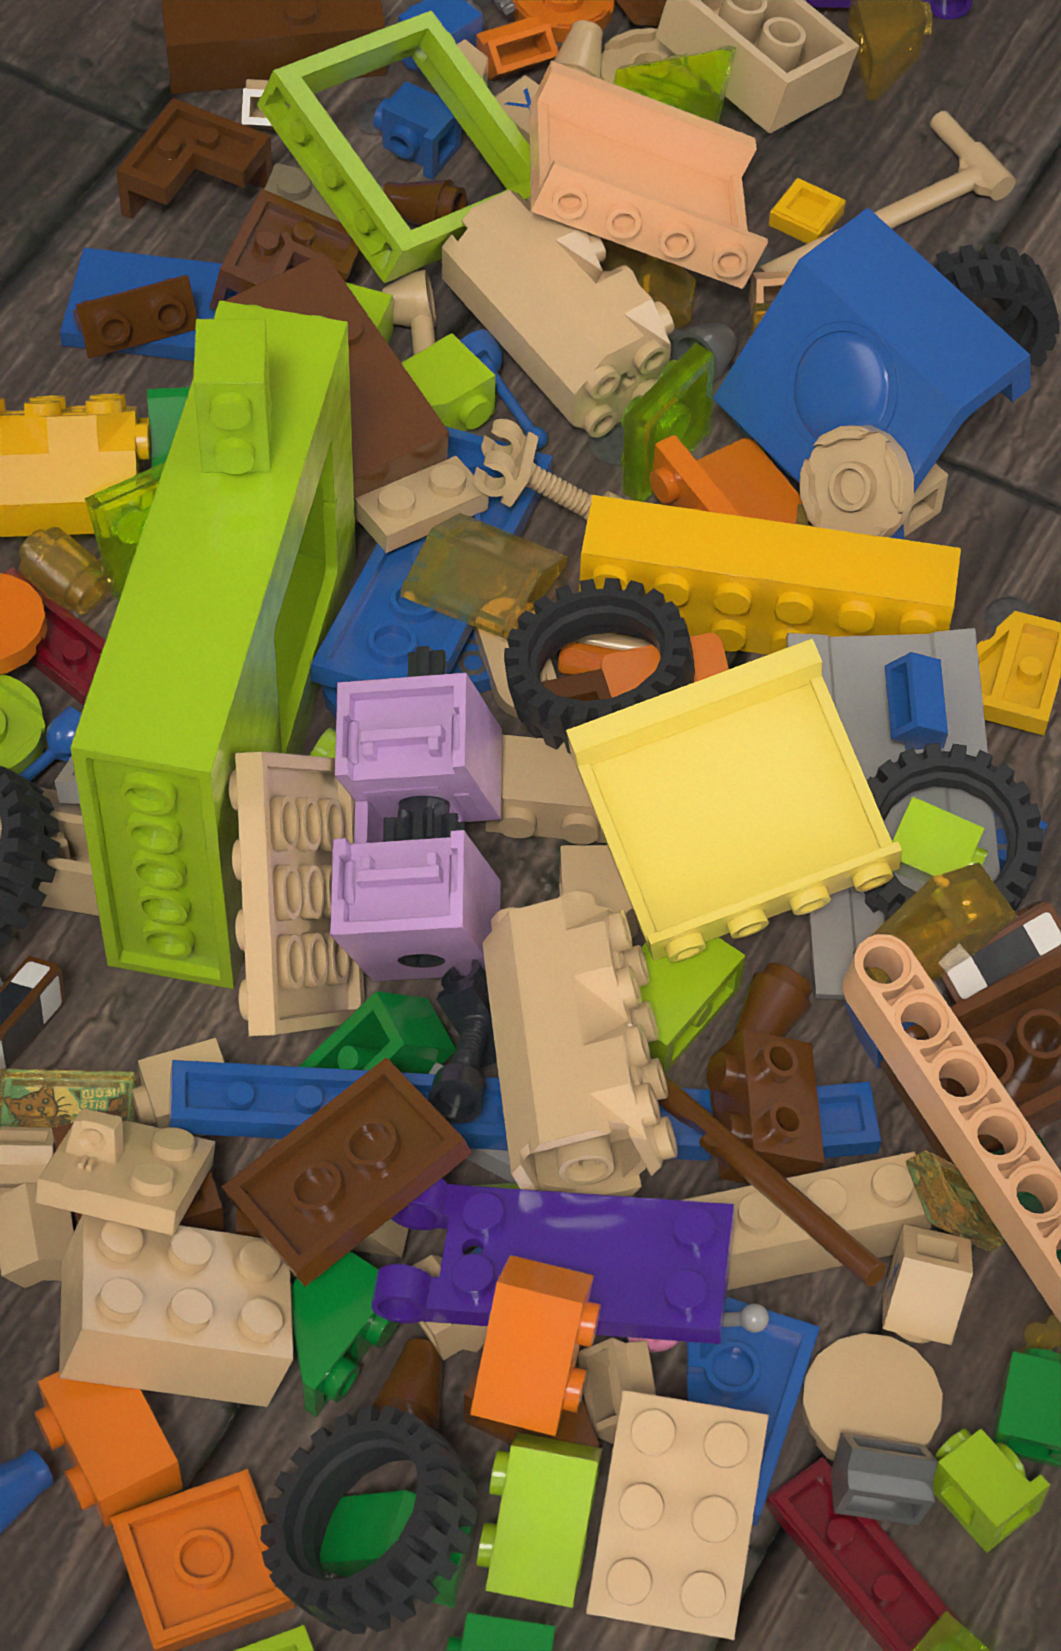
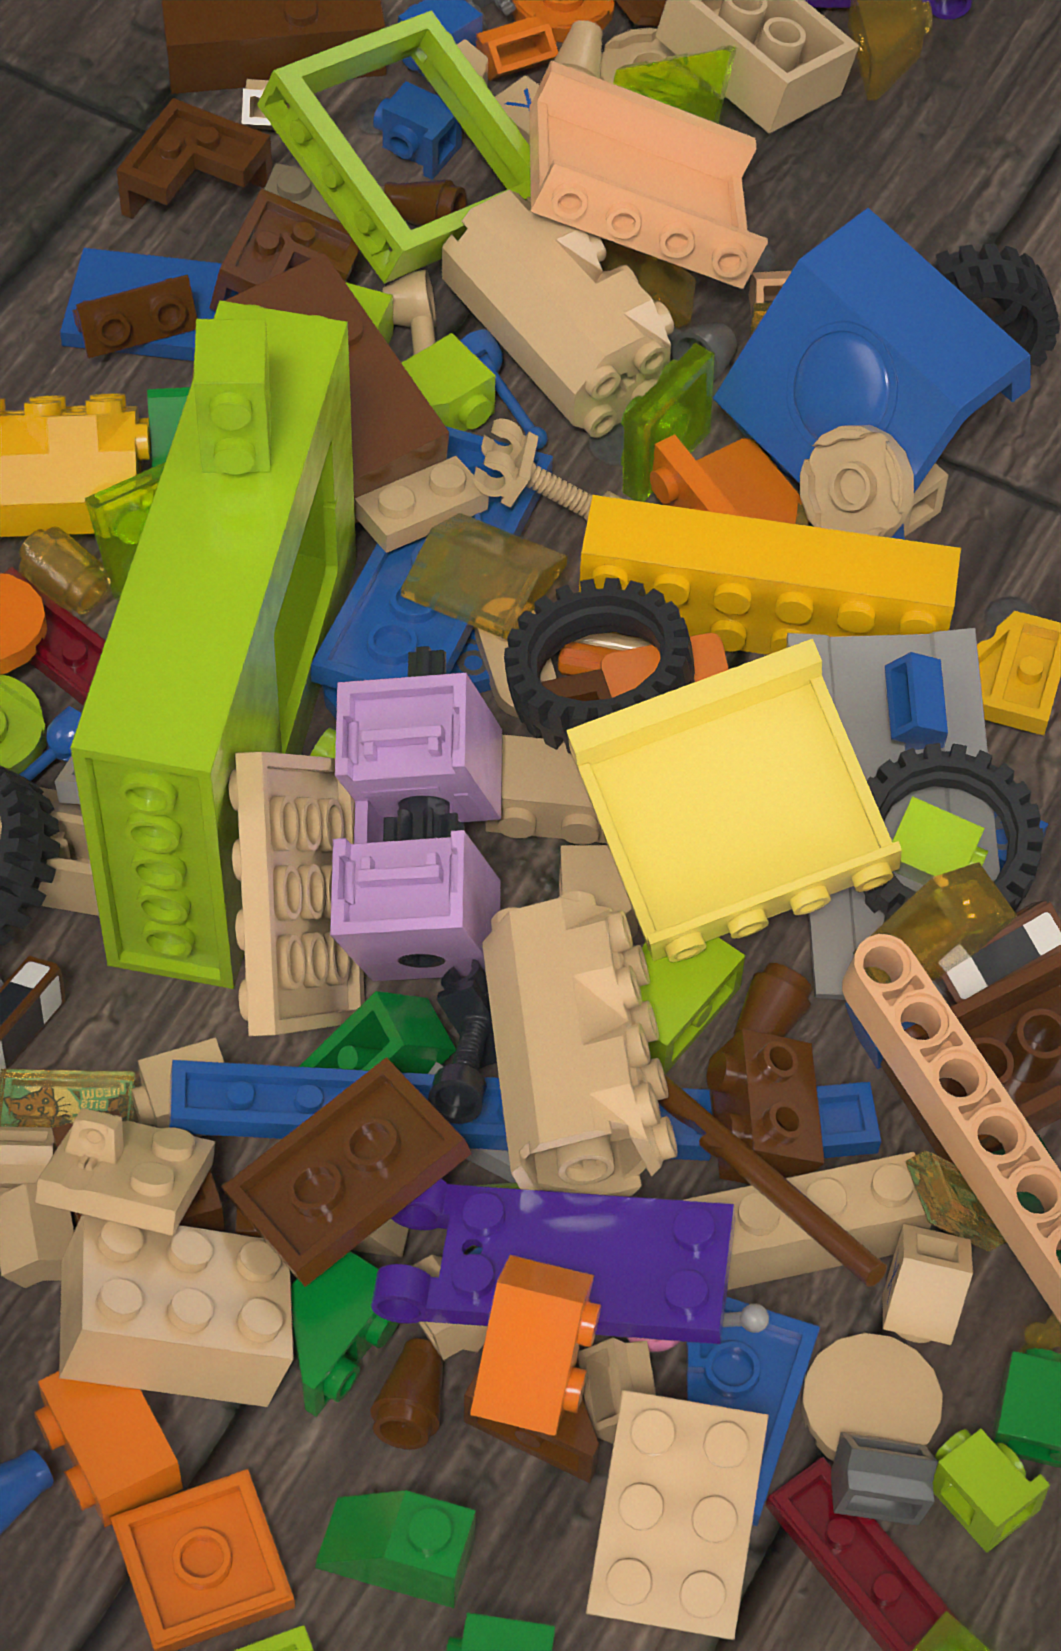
(411, 1562): black tyre -> none
(541, 1519): lime brick -> none
(806, 212): yellow tile -> none
(977, 171): tan bar -> none

